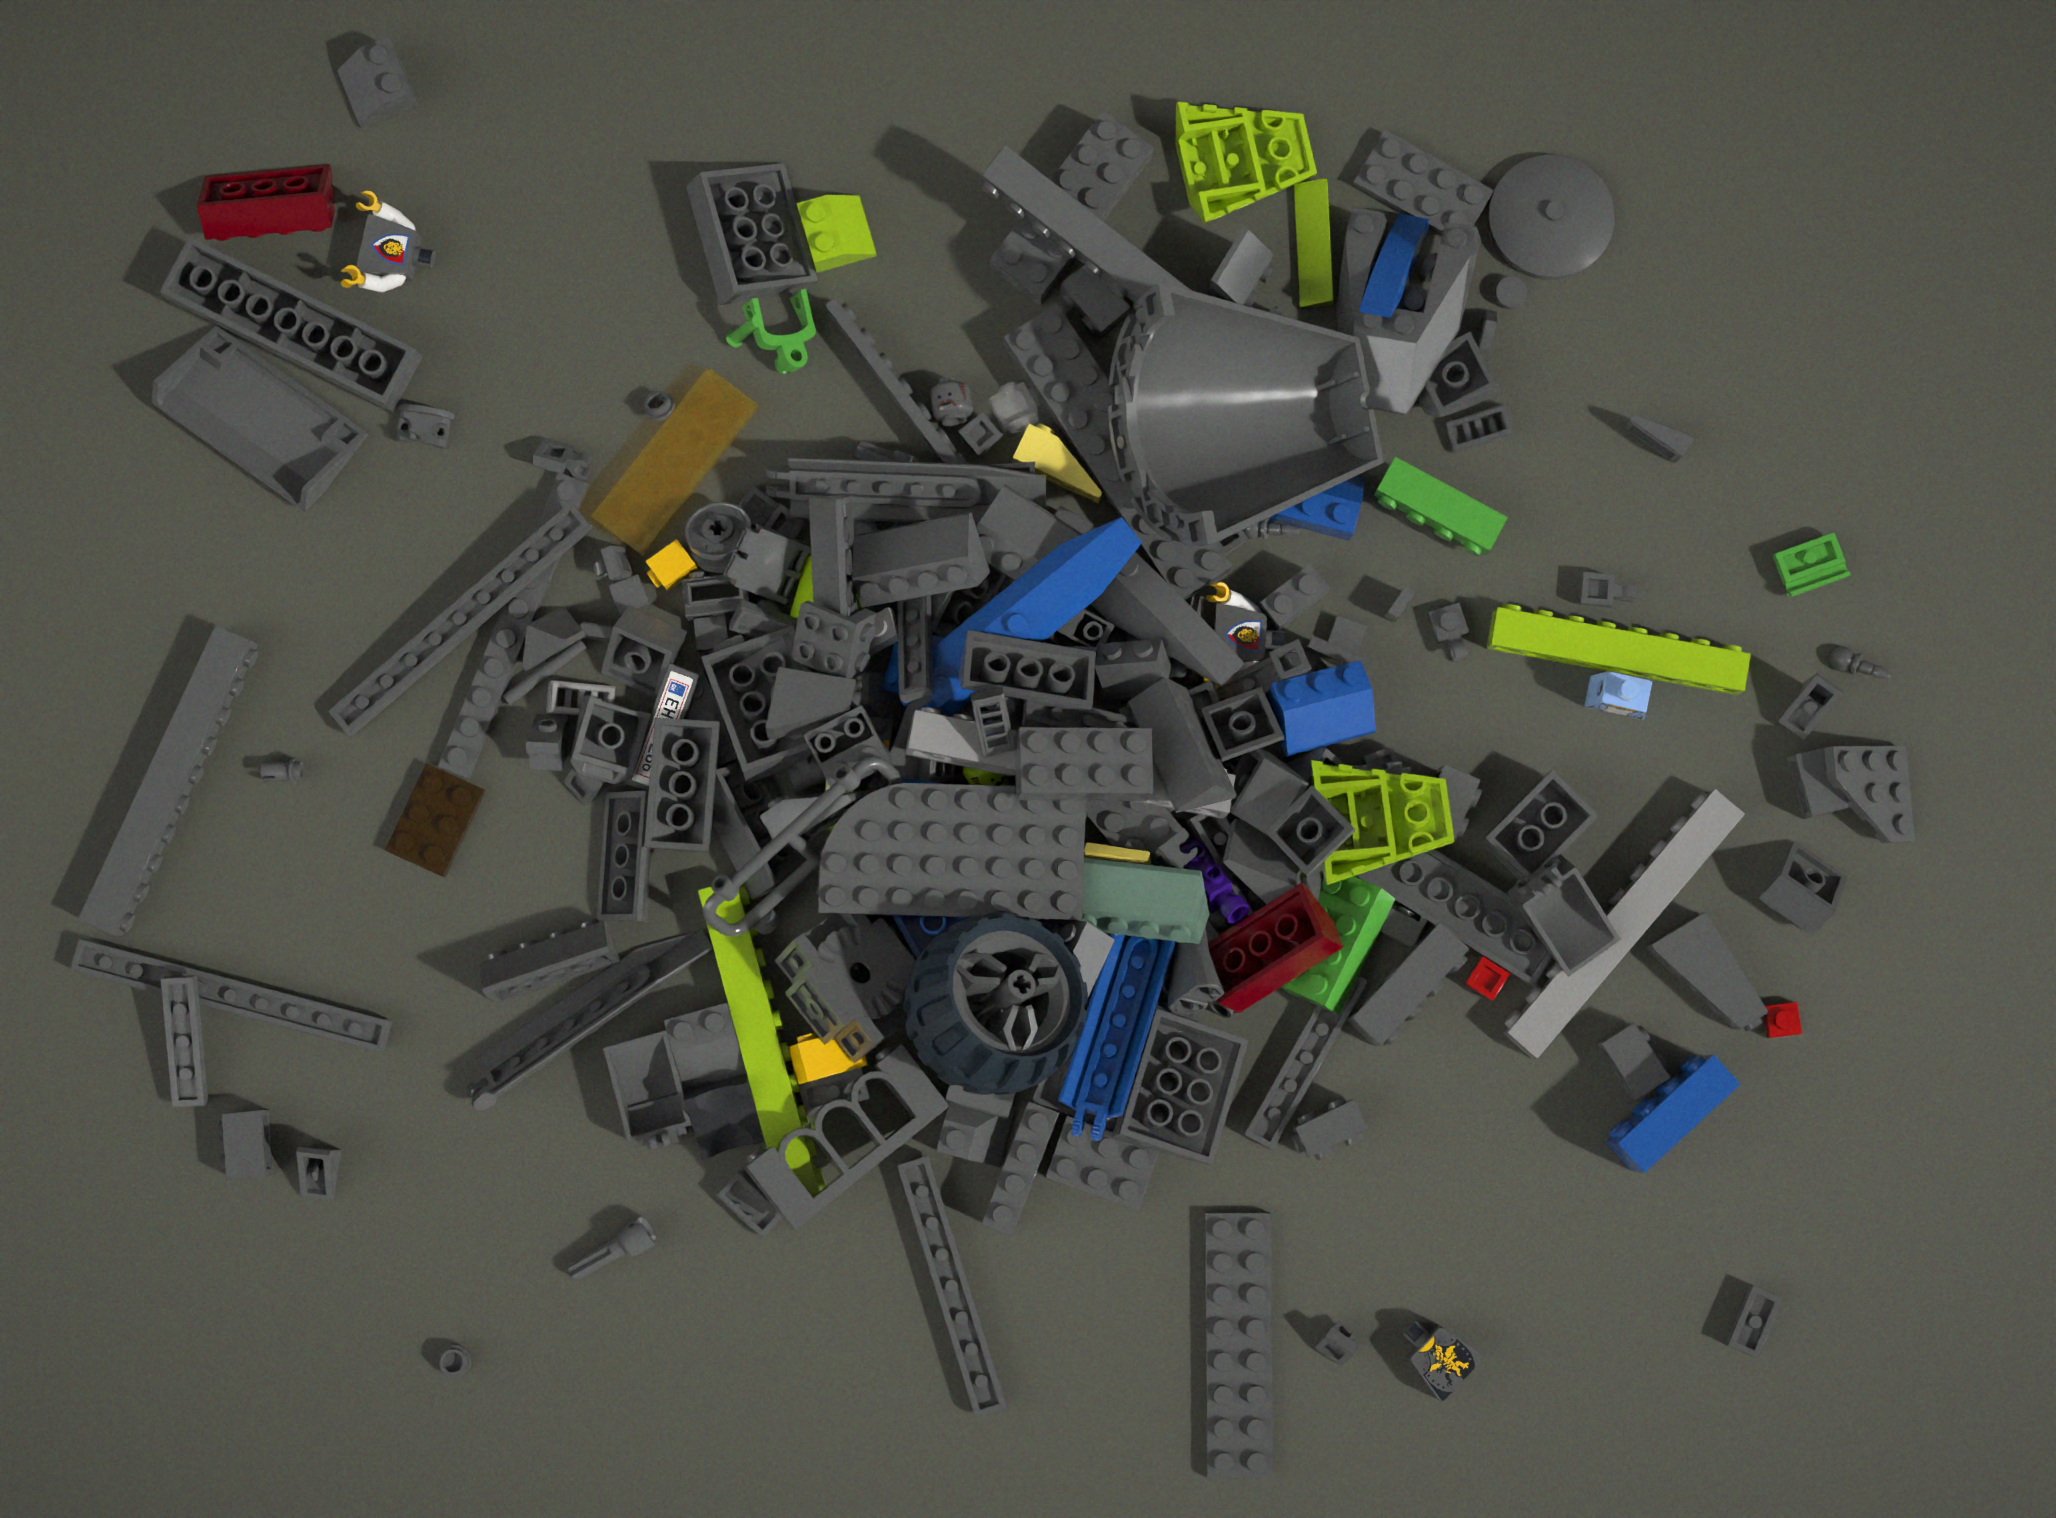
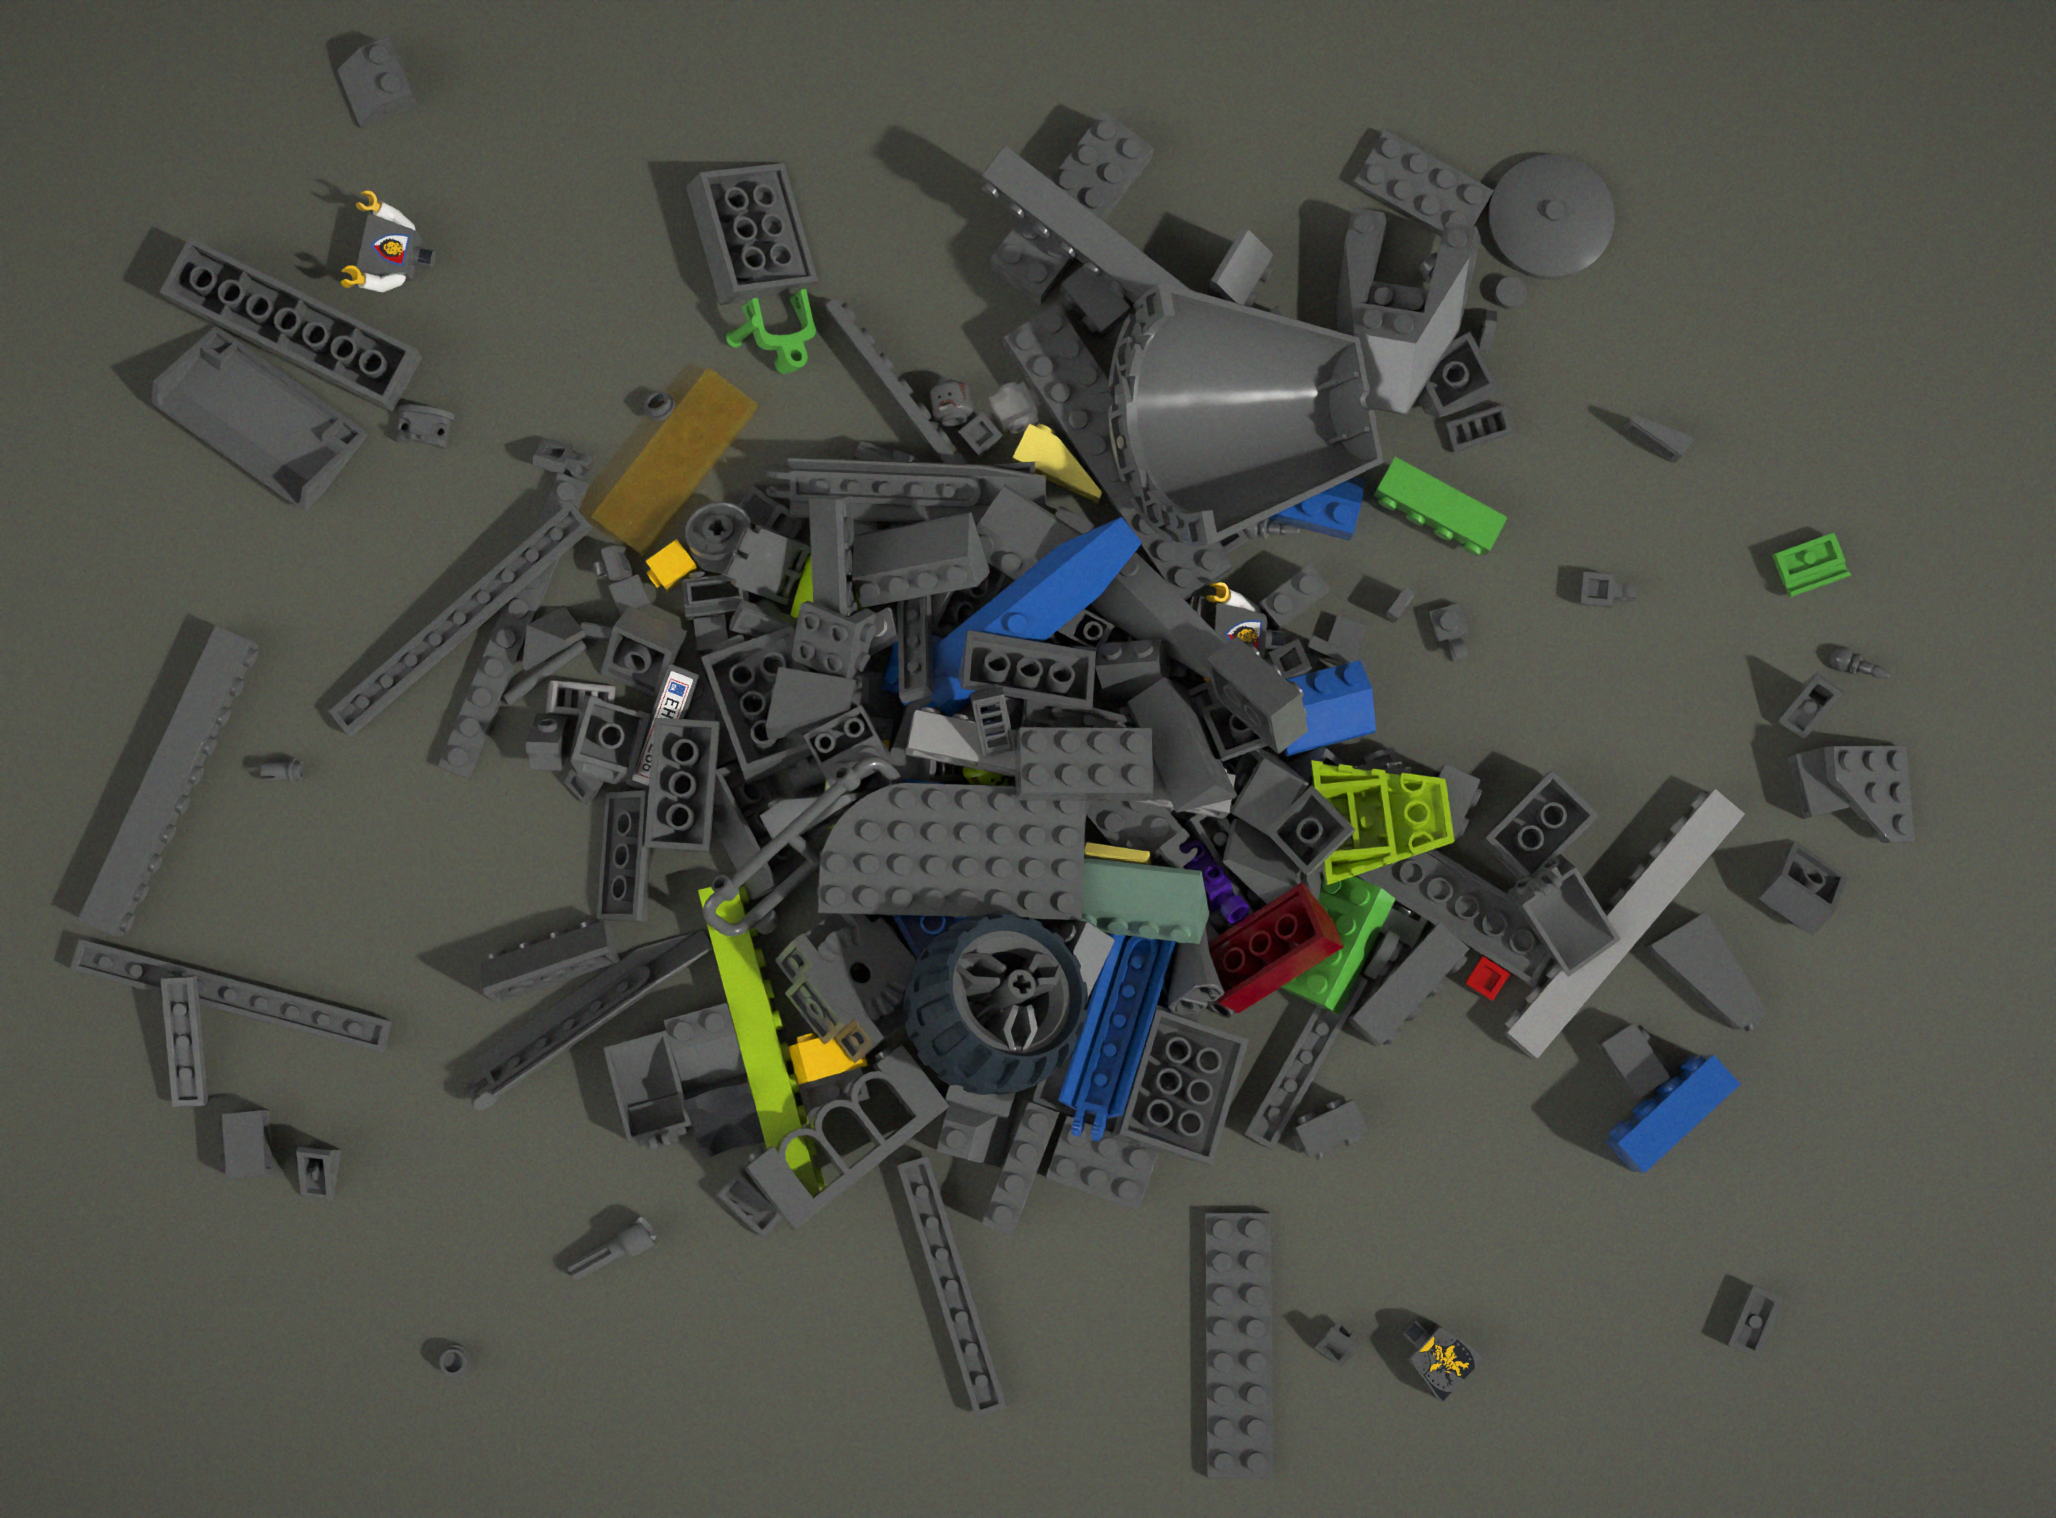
(266, 202): dark red slope -> none
(435, 820): dark brown plate -> none
(836, 230): lime slope -> none
(1239, 155): lime wedge -> none
(1258, 694): none -> dark grey brick
(1313, 244): lime slope -> none
(1383, 955): none -> dark grey plate
(1394, 266): blue slope -> none
(1618, 650): lime brick -> none
(1619, 694): light blue torso -> none
(1782, 1020): red plate -> none

